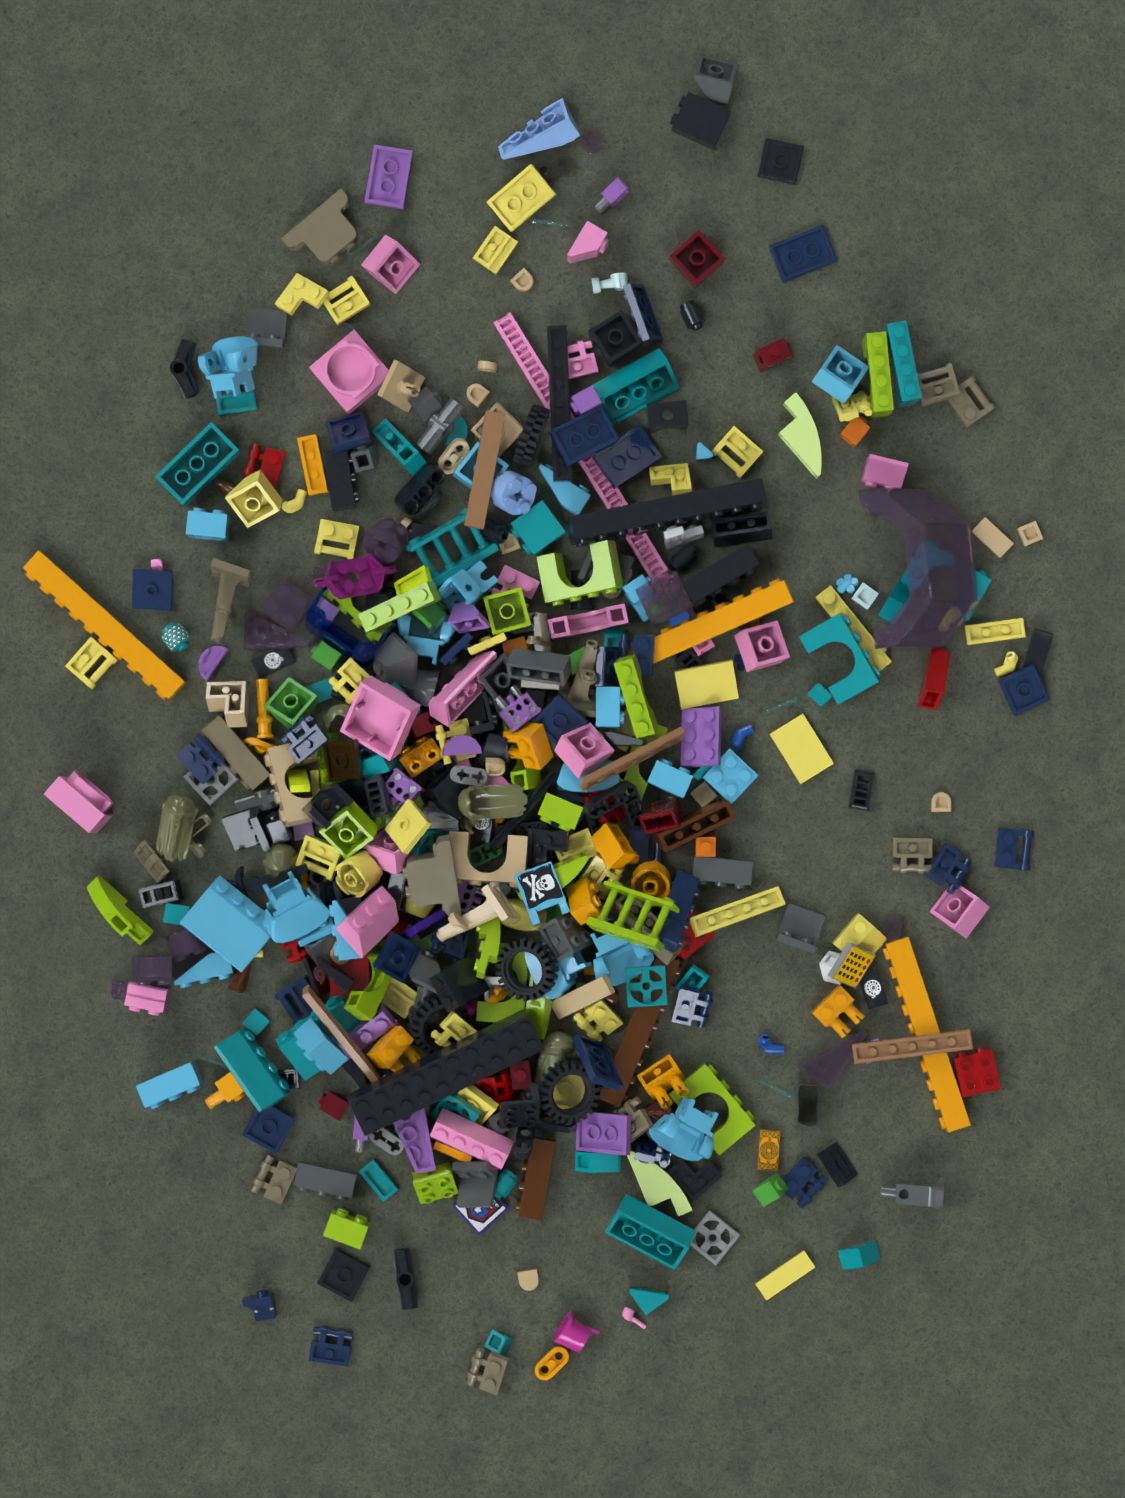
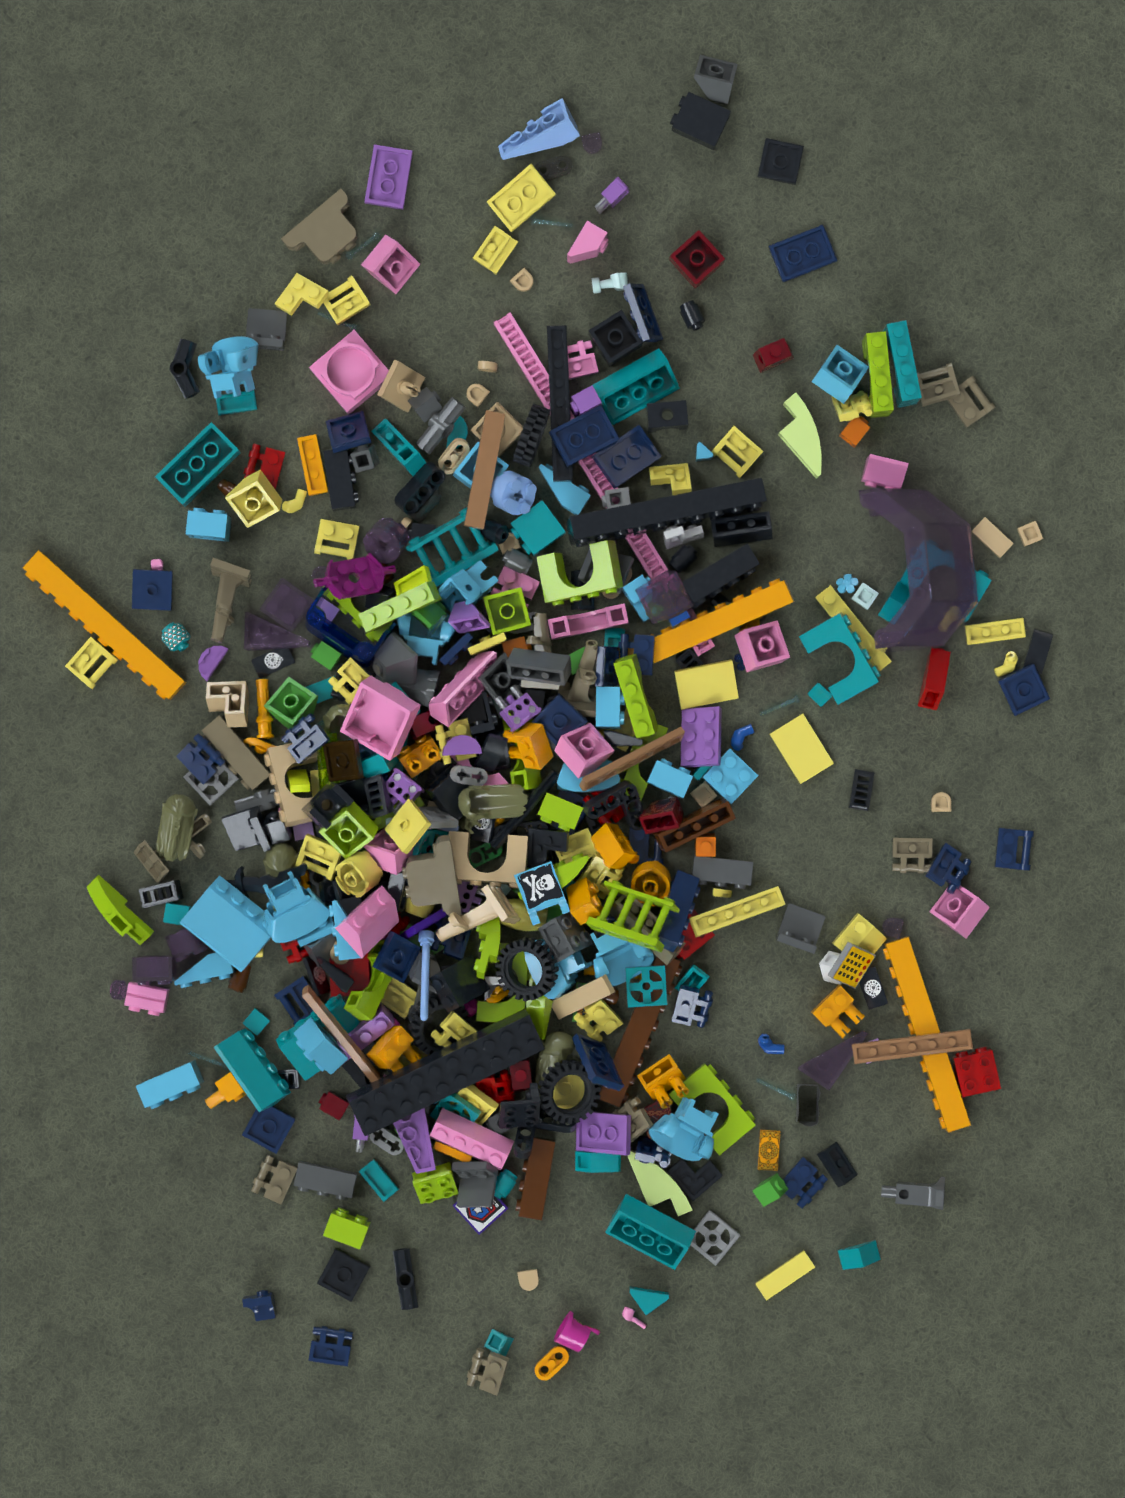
(81, 801): bright pink container -> none
(426, 939): none -> light blue piece
(494, 766): tan tile -> none
(517, 561): none -> dark grey brick
(621, 493): none -> light grey brick
(721, 893): none -> light yellow tile

